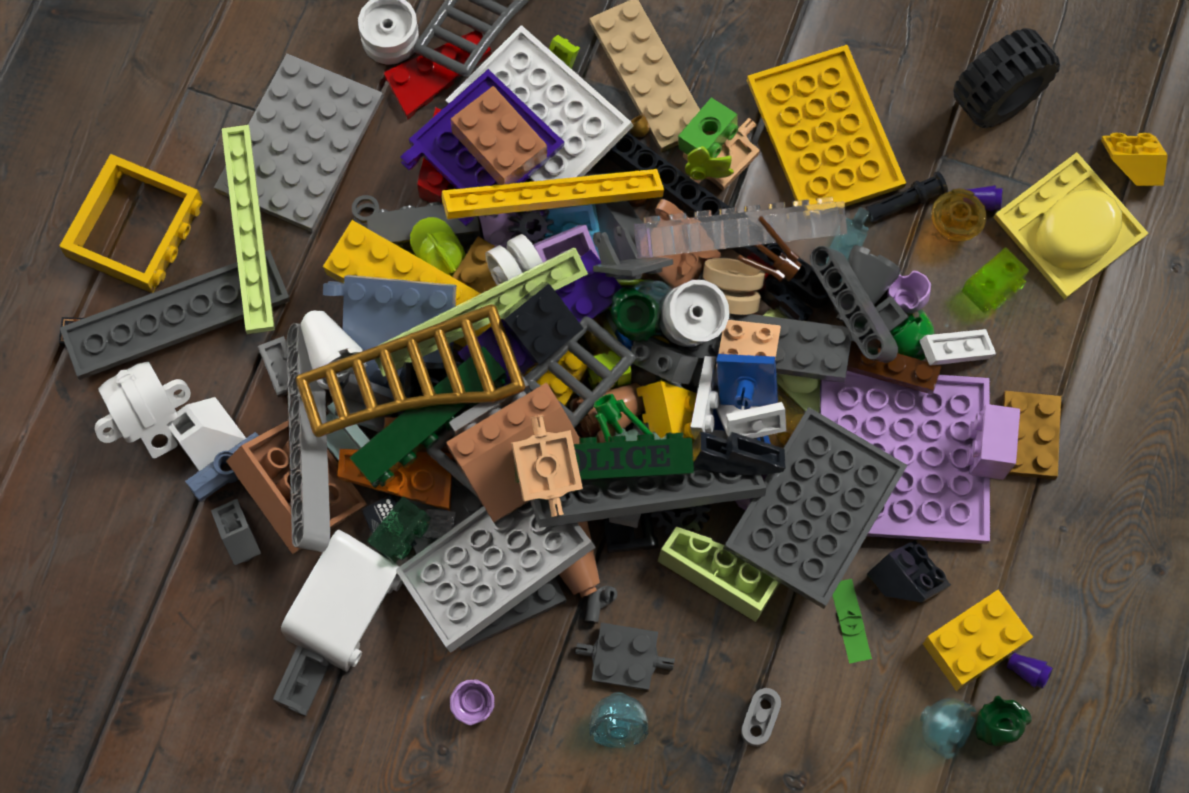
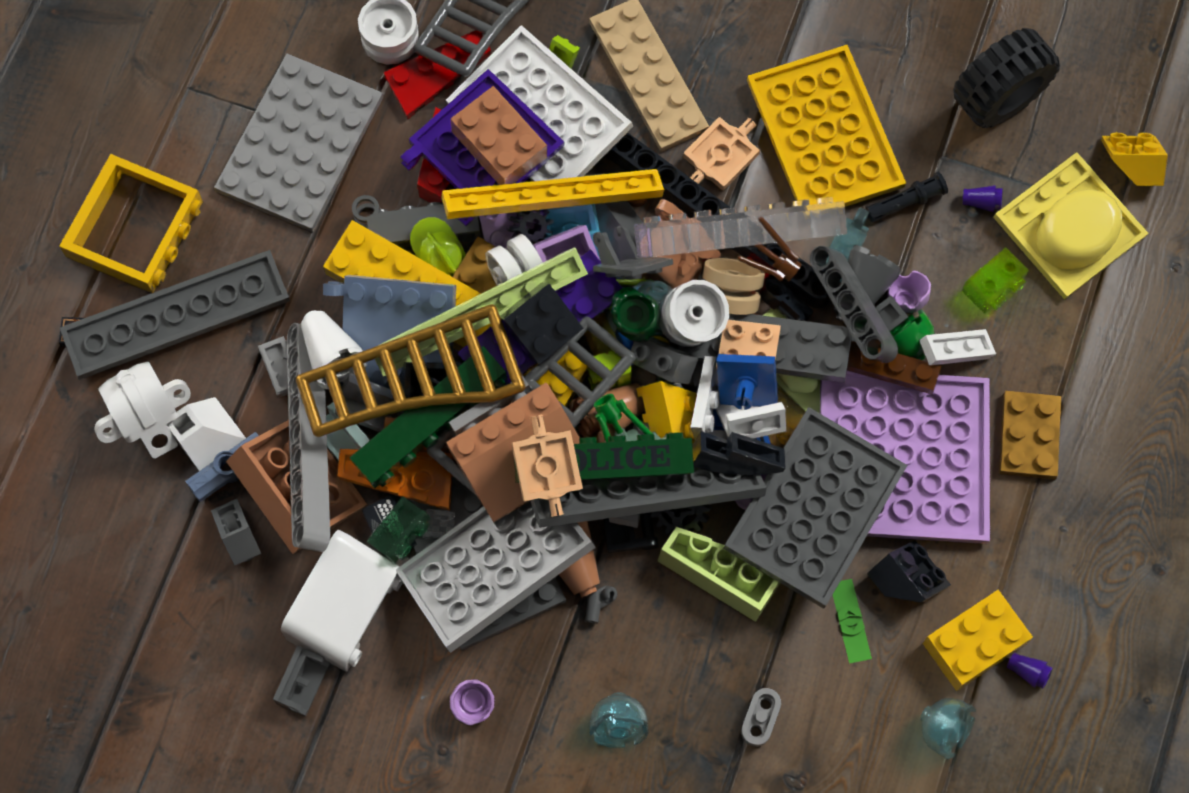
(248, 229): yellowish green plate -> none
(625, 656): dark grey plate -> none
(640, 126): pearl gold hinge -> none
(702, 165): lime plate -> none
(713, 118): bright green brick -> none
(958, 215): clear yellow cone -> none
(993, 441): lavender brick -> none
(1002, 722): dark green hair -> none

